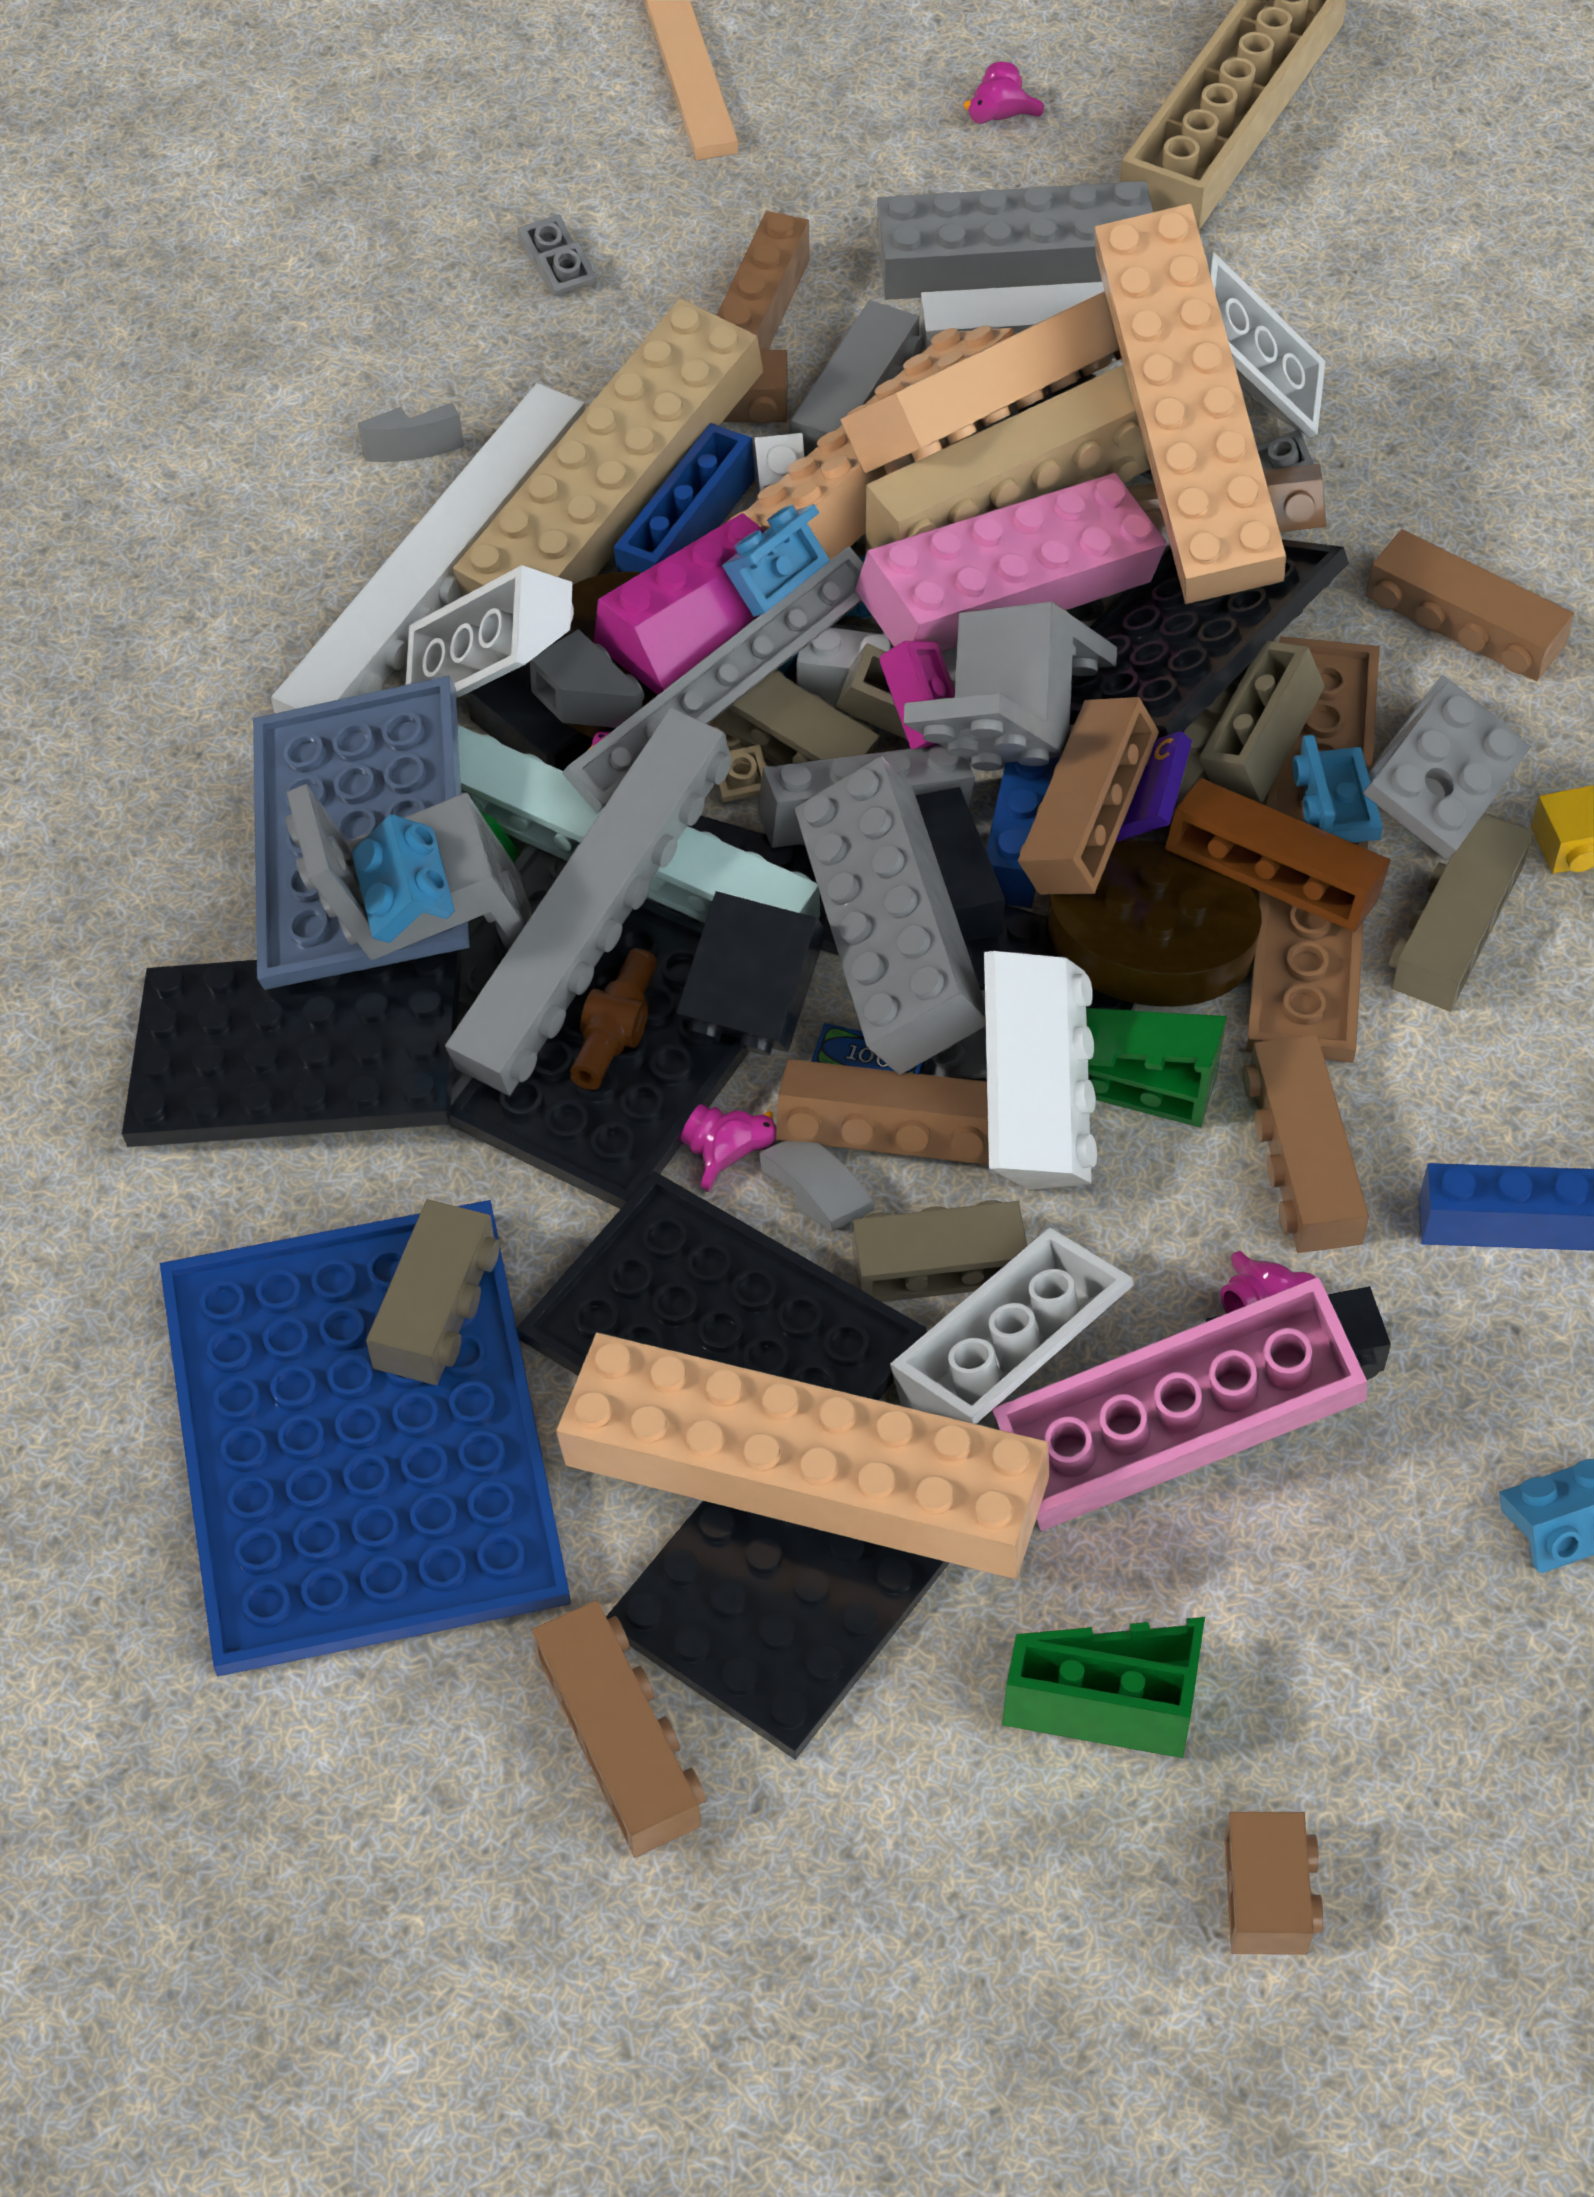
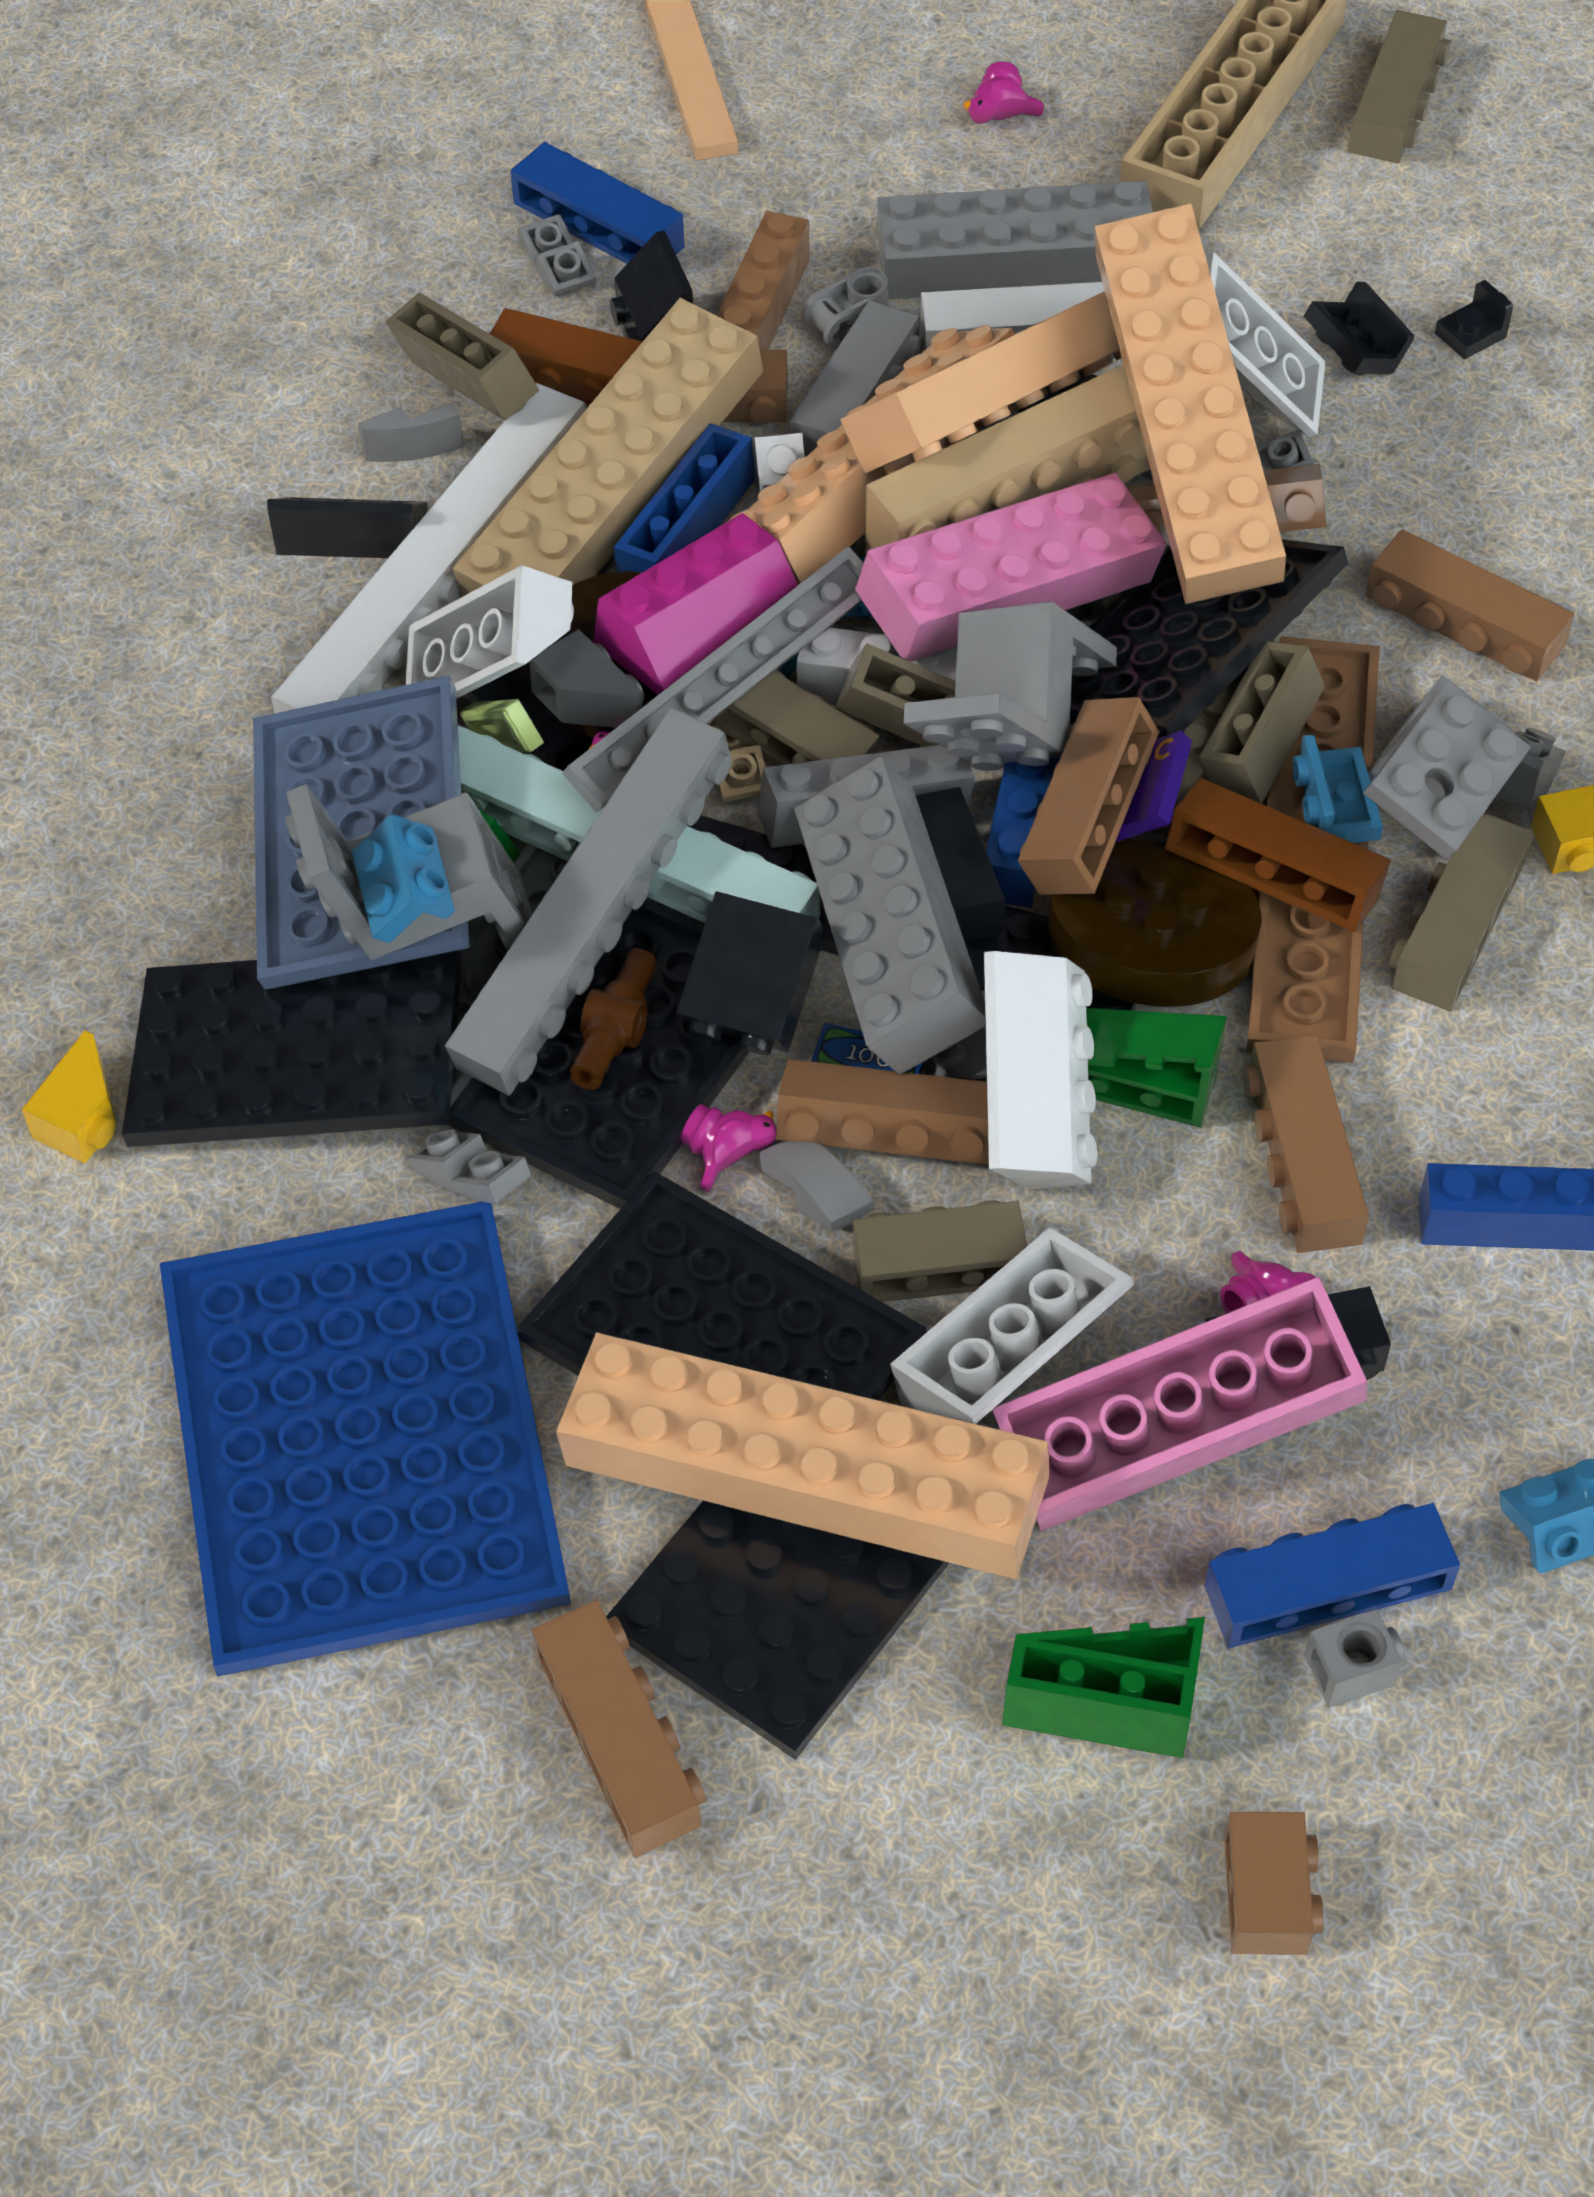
(73, 1103): none -> yellow slope
(341, 526): none -> black slope
(433, 1292): dark tan brick -> none
(462, 356): none -> dark tan brick
(466, 1168): none -> light grey slope
(503, 721): none -> yellowish green tile
(564, 354): none -> dark orange brick
(592, 203): none -> blue brick
(648, 288): none -> black slope
(776, 561): dark azure bracket -> none
(844, 303): none -> light grey piece
(915, 674): dark pink slope -> none
(1330, 1574): none -> blue brick
(1343, 1678): none -> light grey brick
(1361, 331): none -> black bracket
(1398, 87): none -> dark tan brick
(1478, 323): none -> black bracket
(1534, 772): none -> dark grey slope

